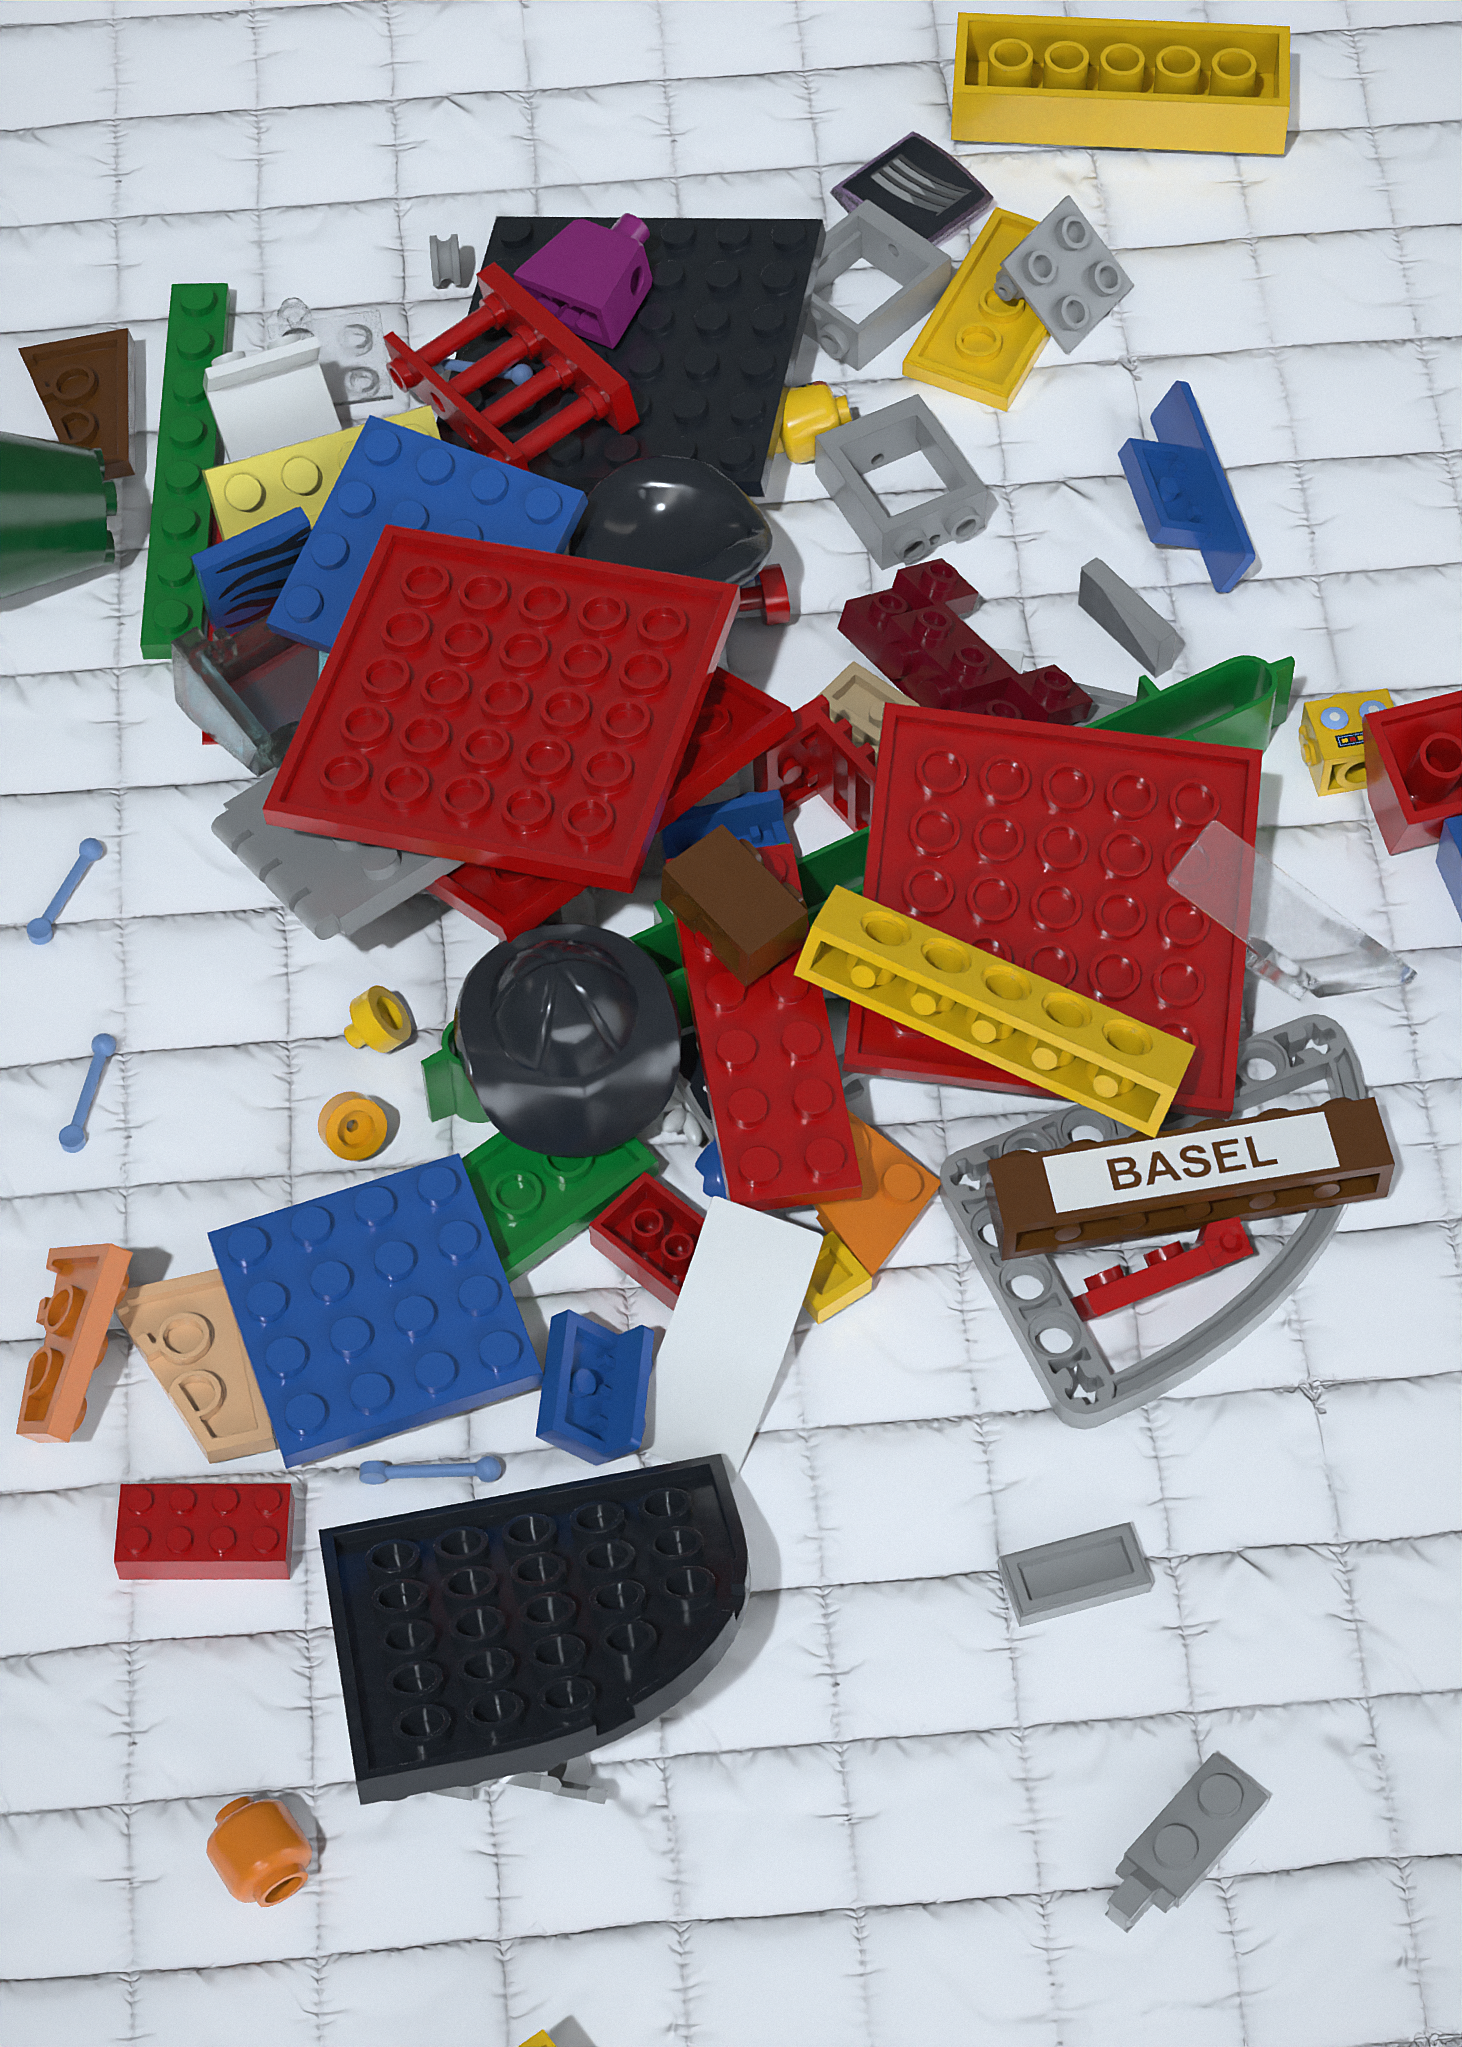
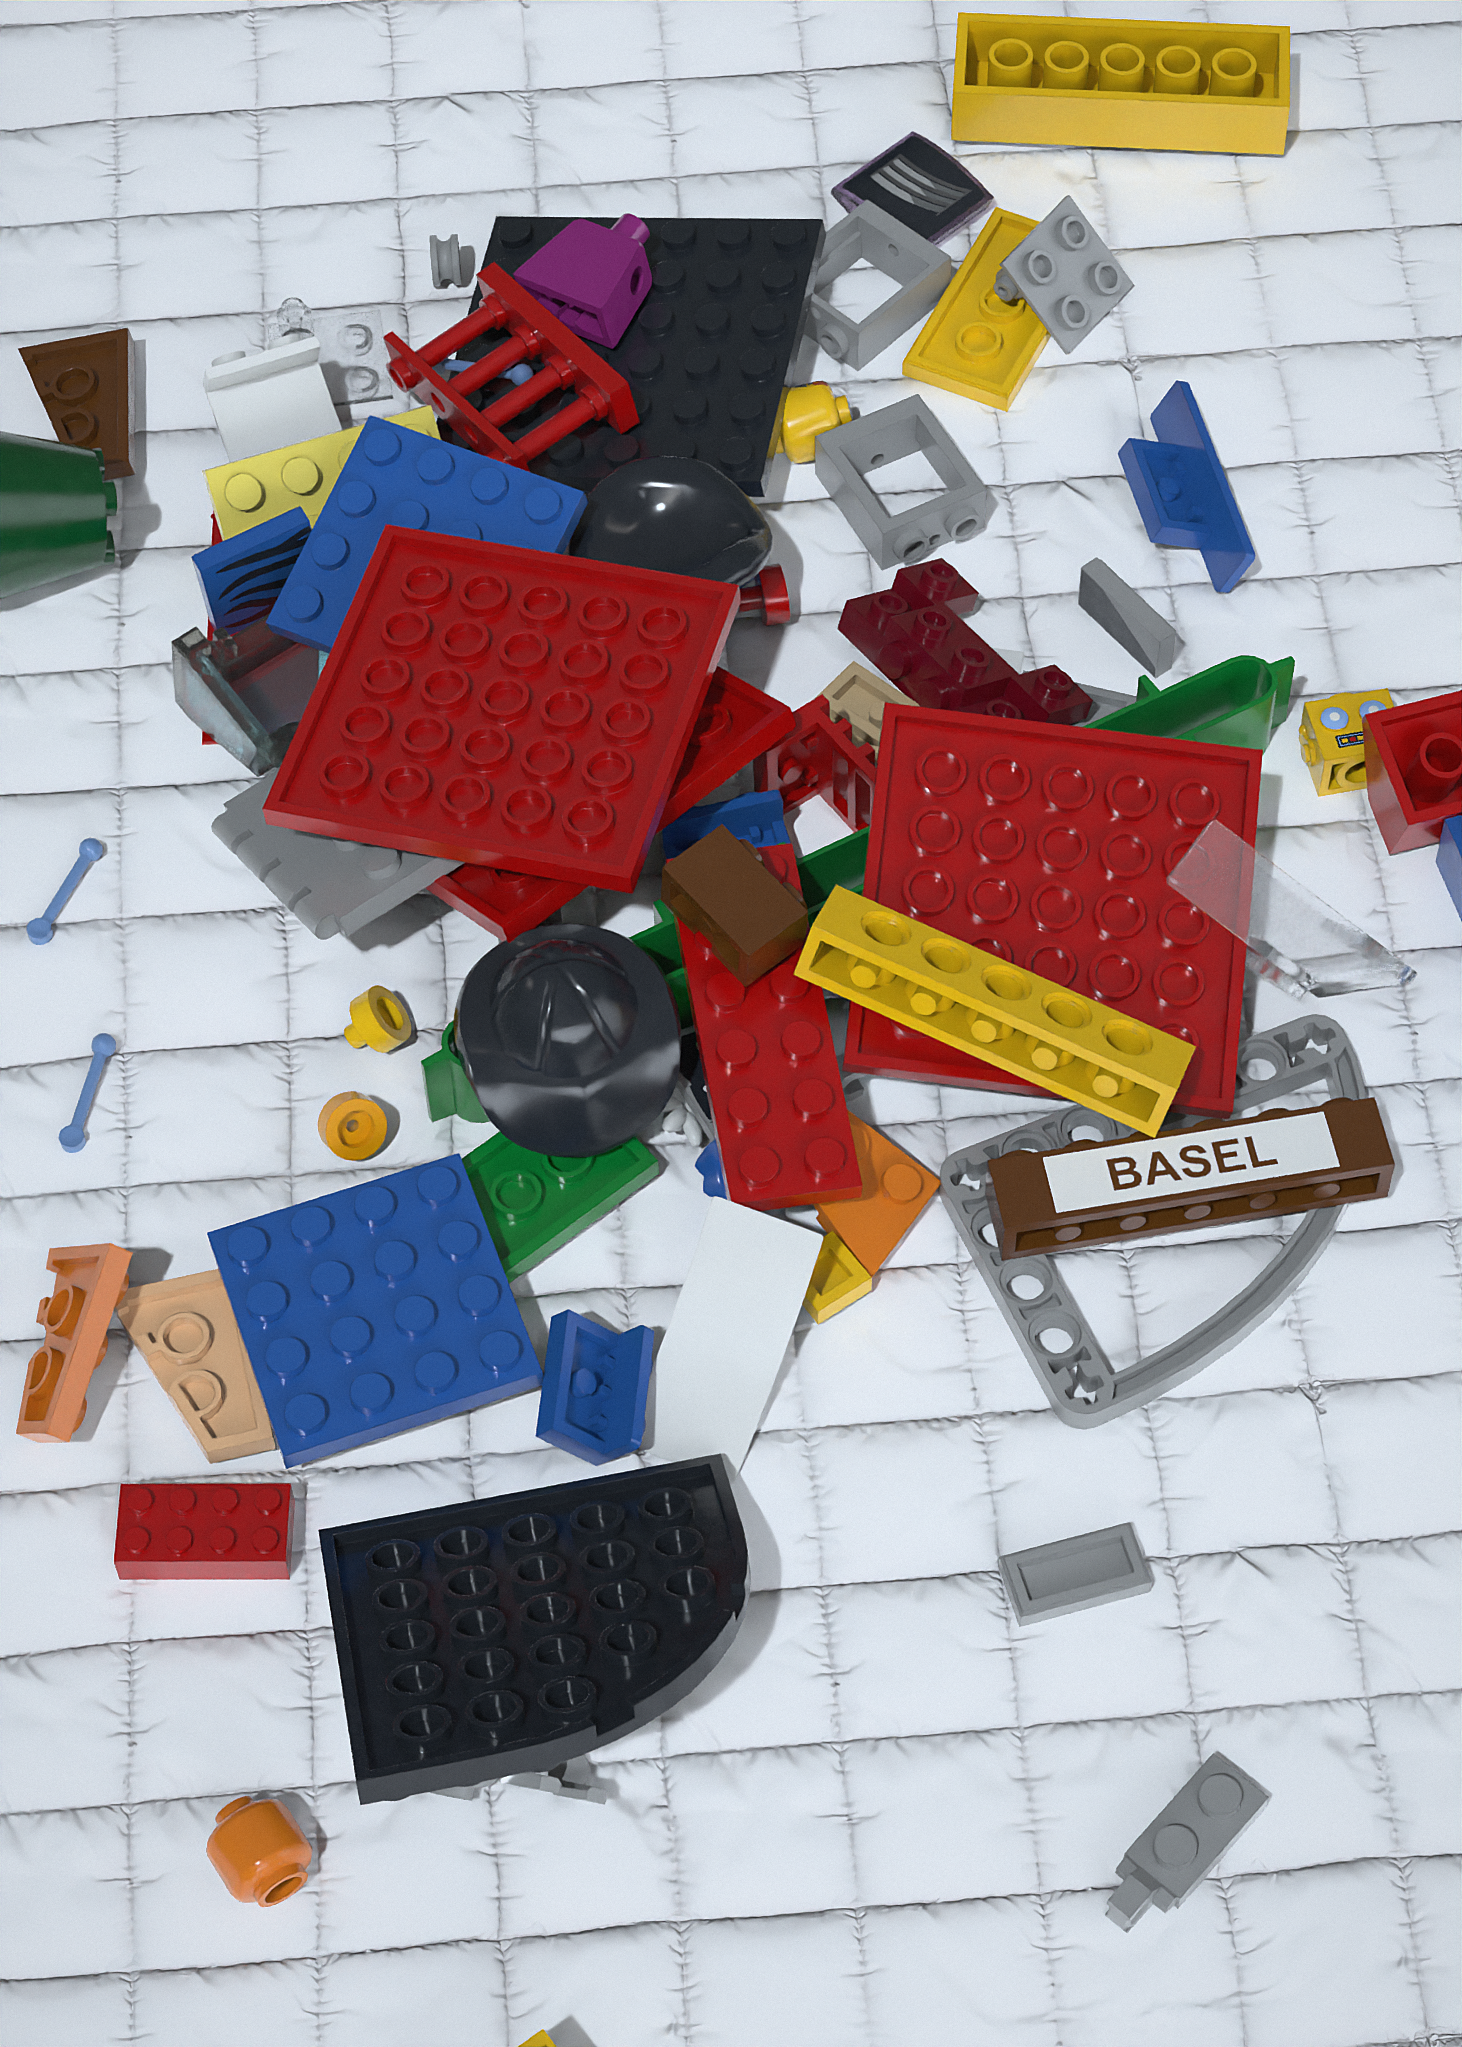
(185, 447): green plate -> none
(377, 1472): medium blue hinge -> none
(649, 1237): red piece -> none
(1166, 1267): red hinge -> none

